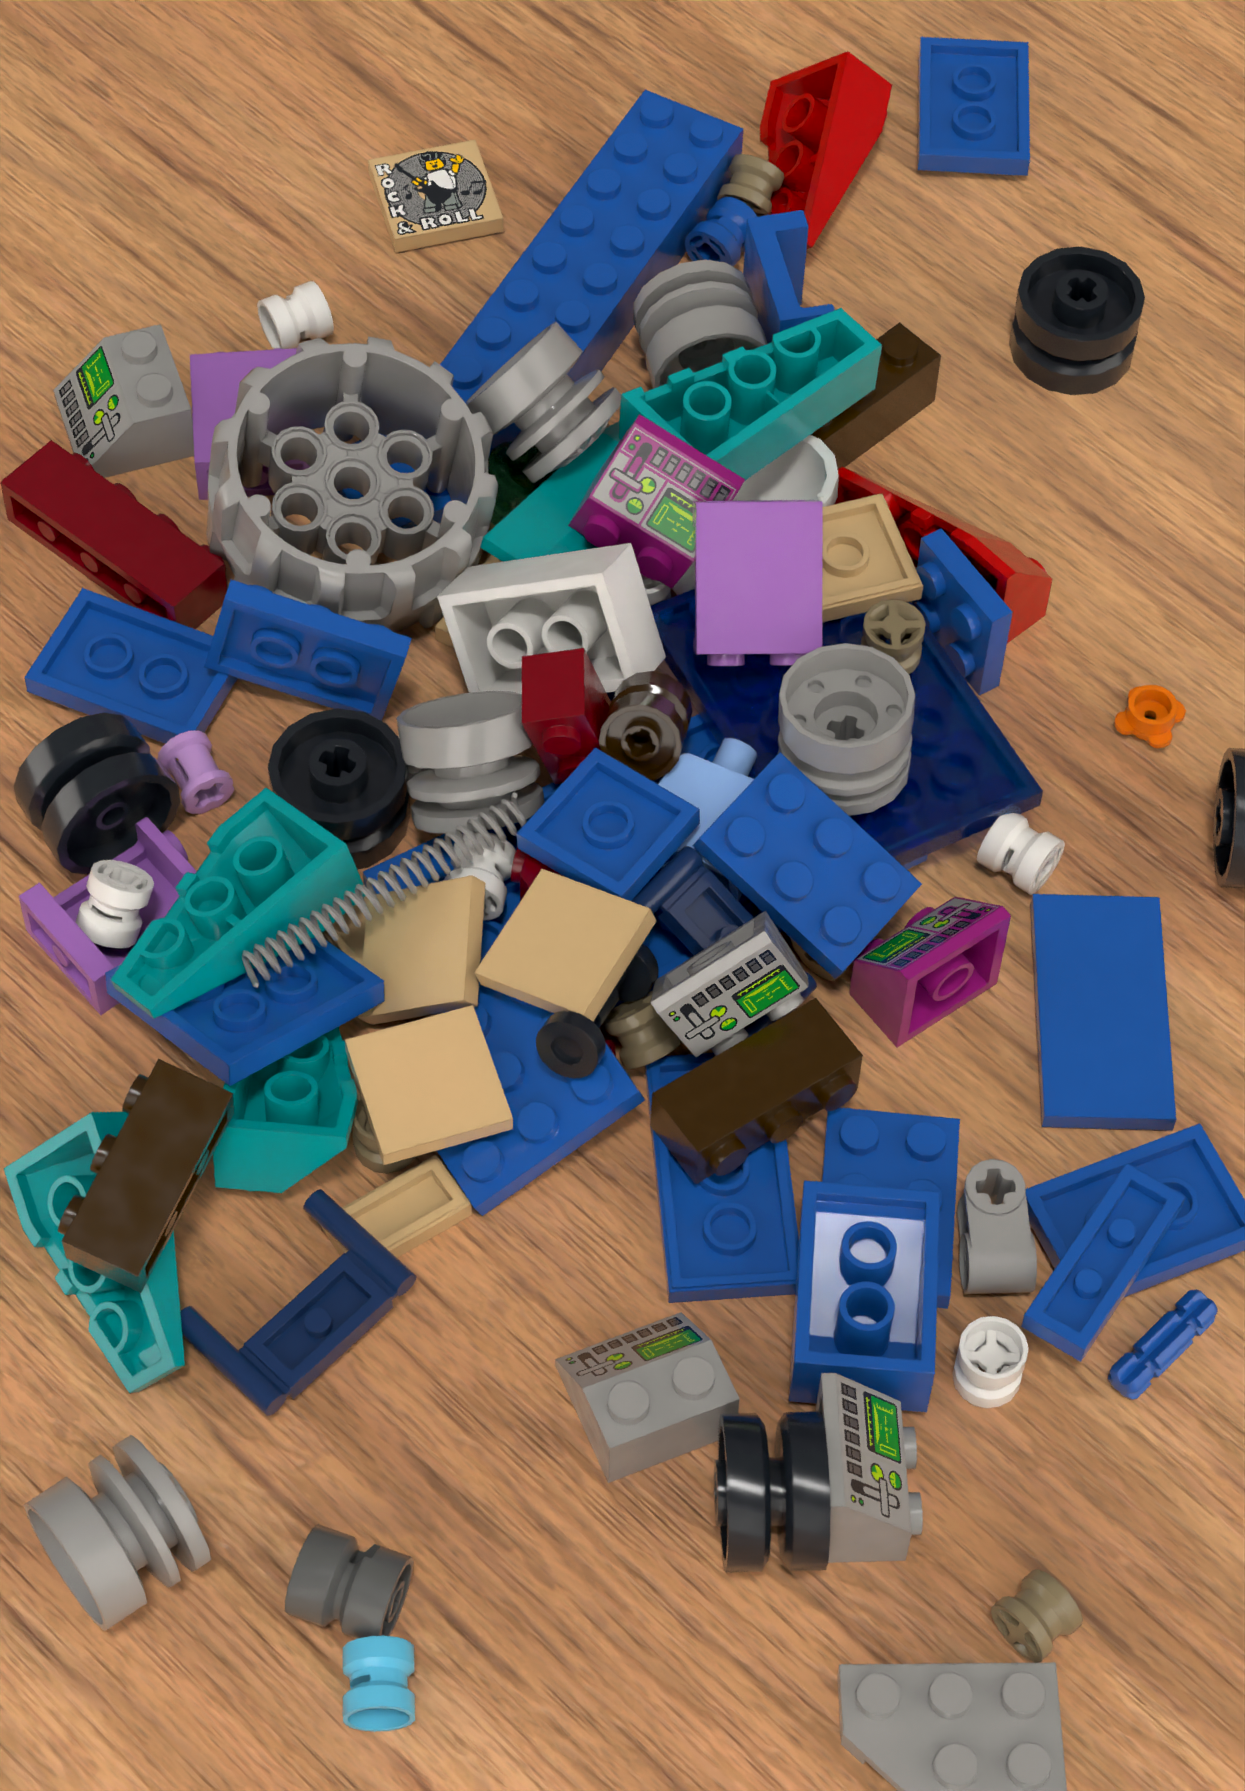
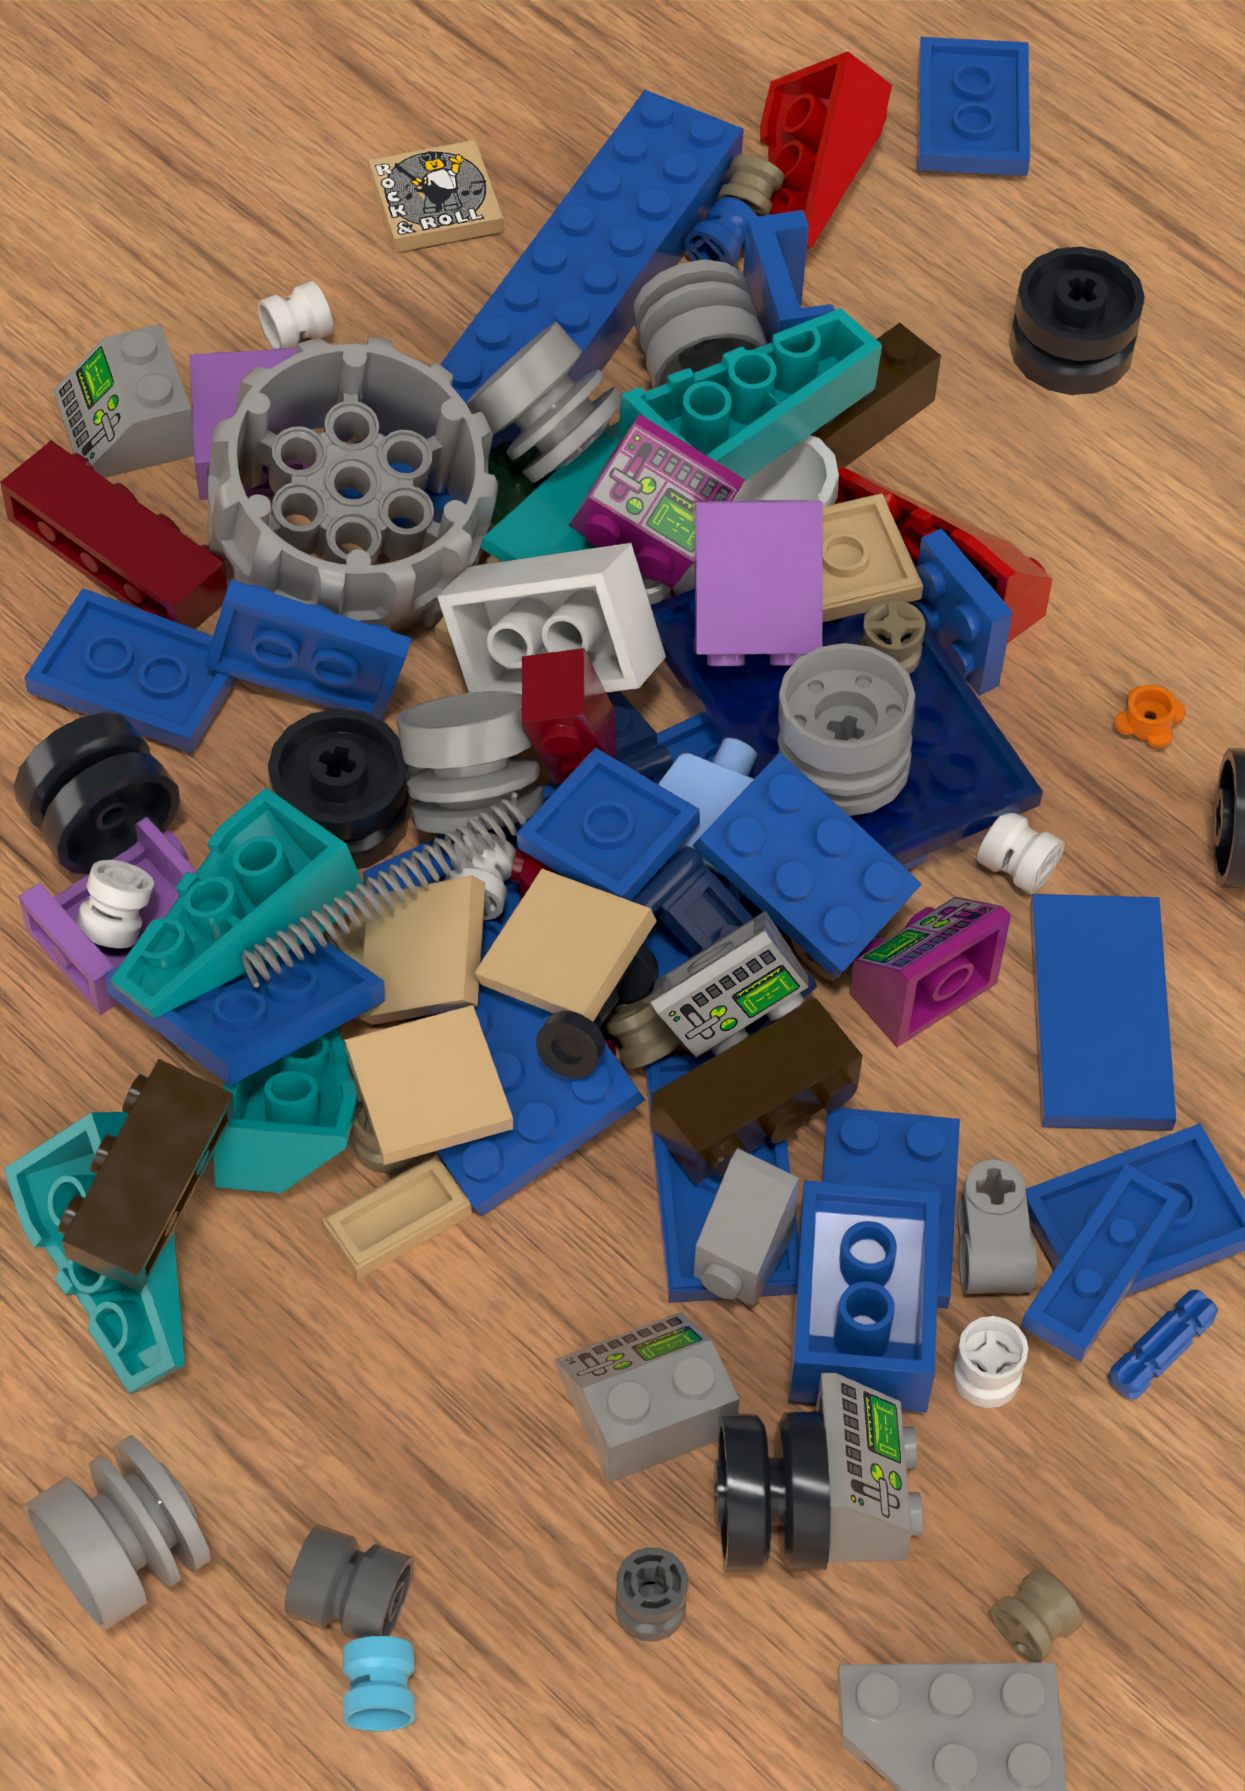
(196, 772): lavender bush -> none
(316, 1323): dark blue plate -> none
(646, 1610): none -> dark grey wheel
(647, 723): dark brown wheel -> none
(746, 1228): none -> light grey slope

